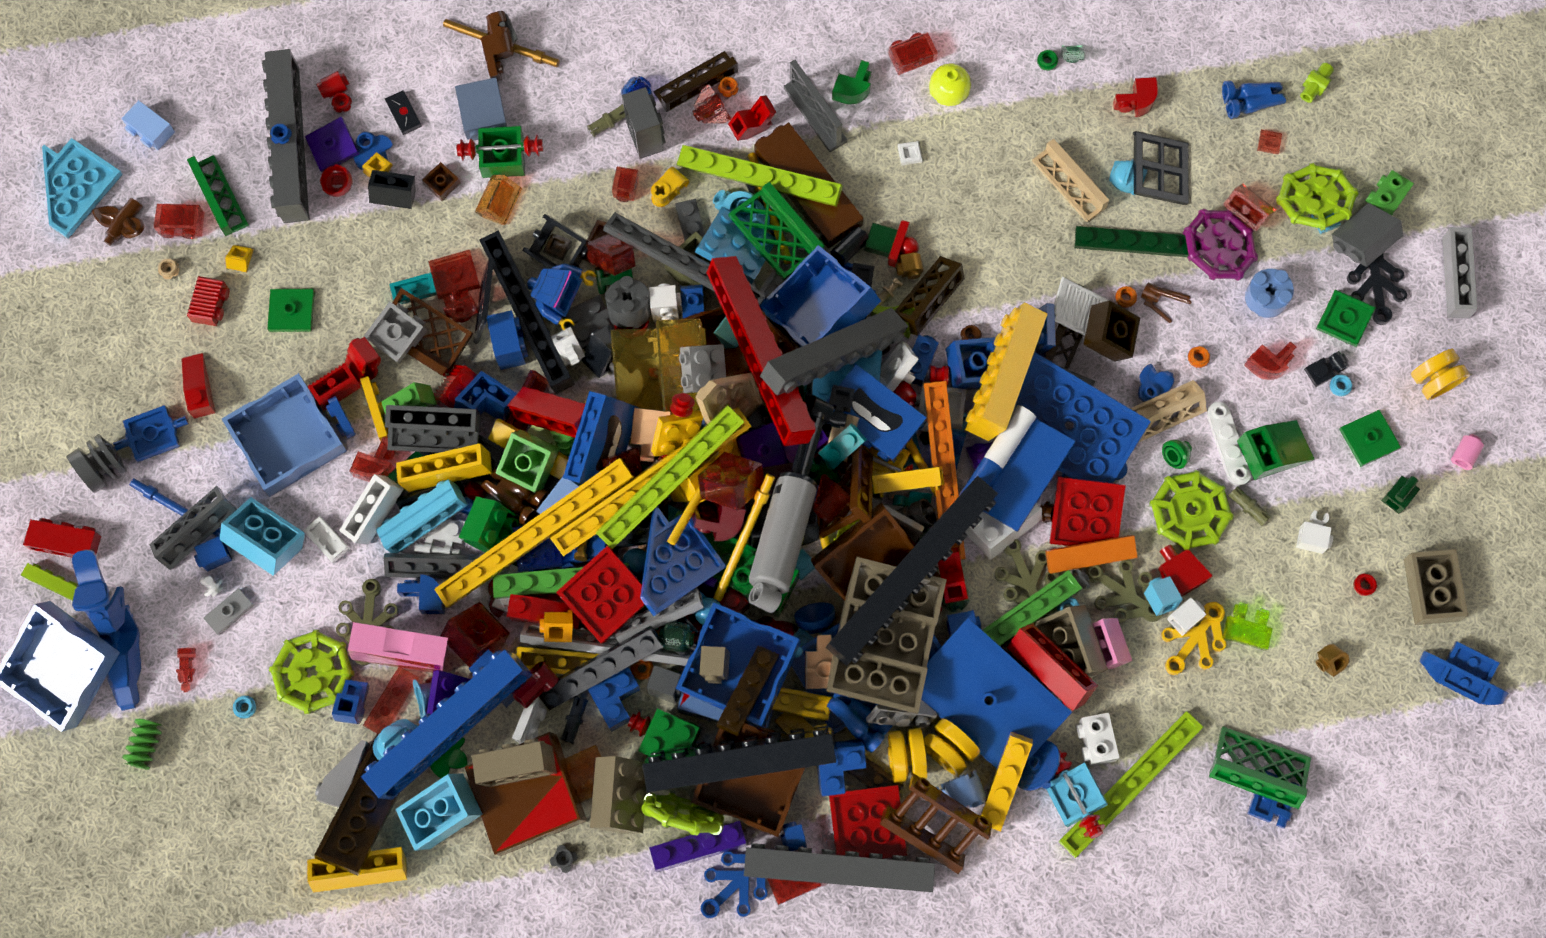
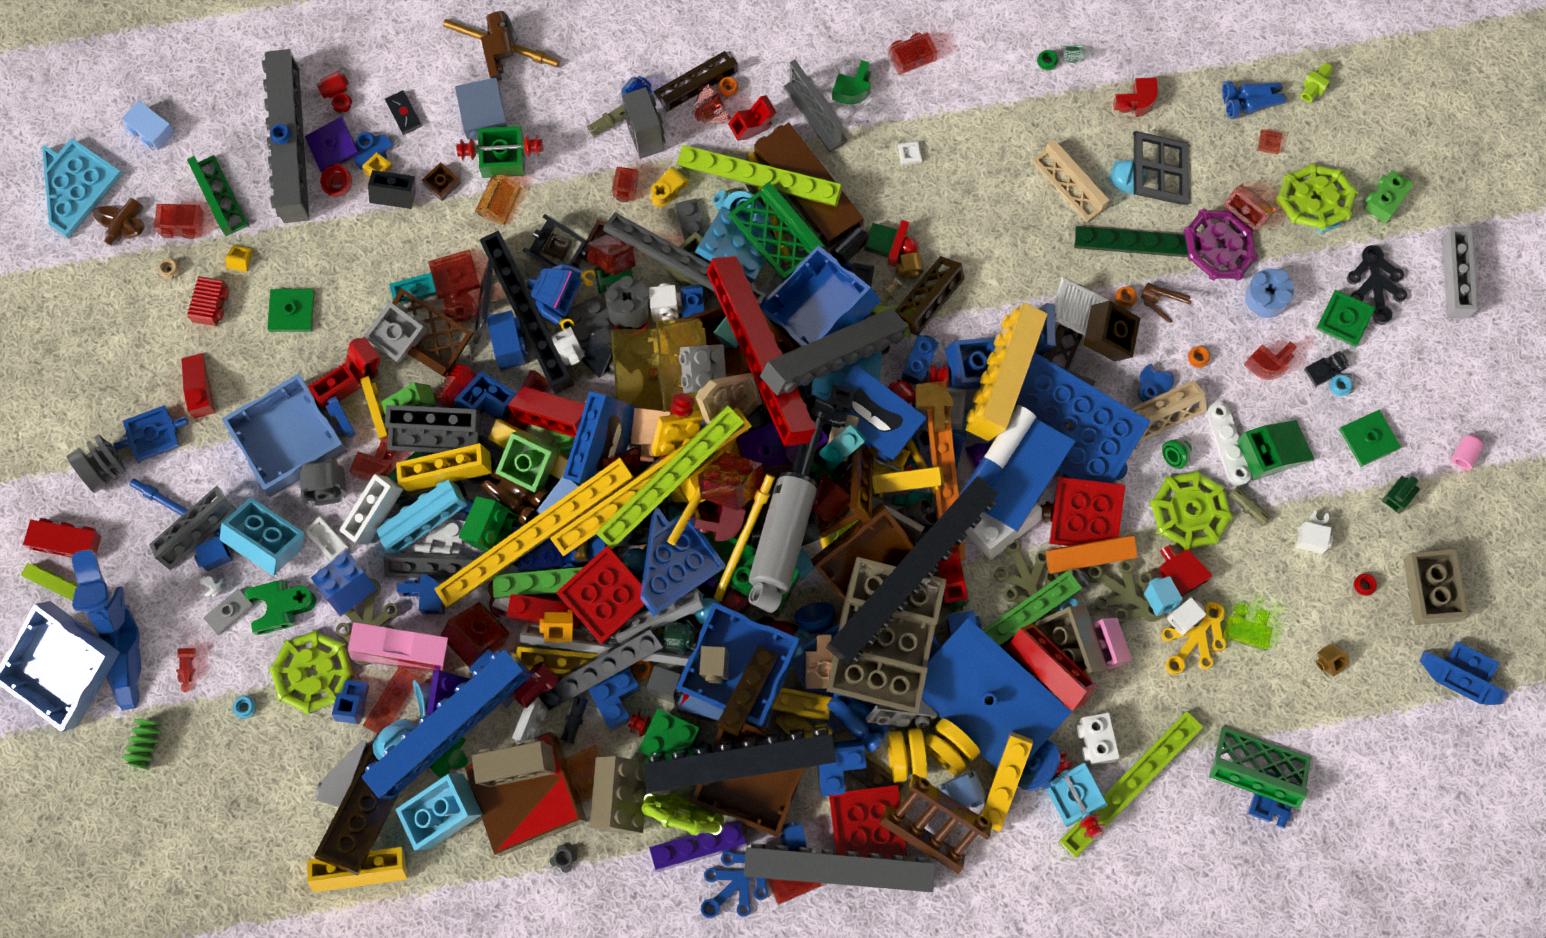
(281, 605): none -> green piece
(322, 482): none -> dark grey brick
(343, 583): none -> blue brick
(473, 490): red plate -> none
(898, 366): white hinge -> none
(937, 399): none -> pearl gold brick
(950, 84): neon yellow cylinder -> none
(970, 329): reddish brown plate -> none
(1367, 234): dark grey brick -> none
(1440, 374): yellow wheel -> none

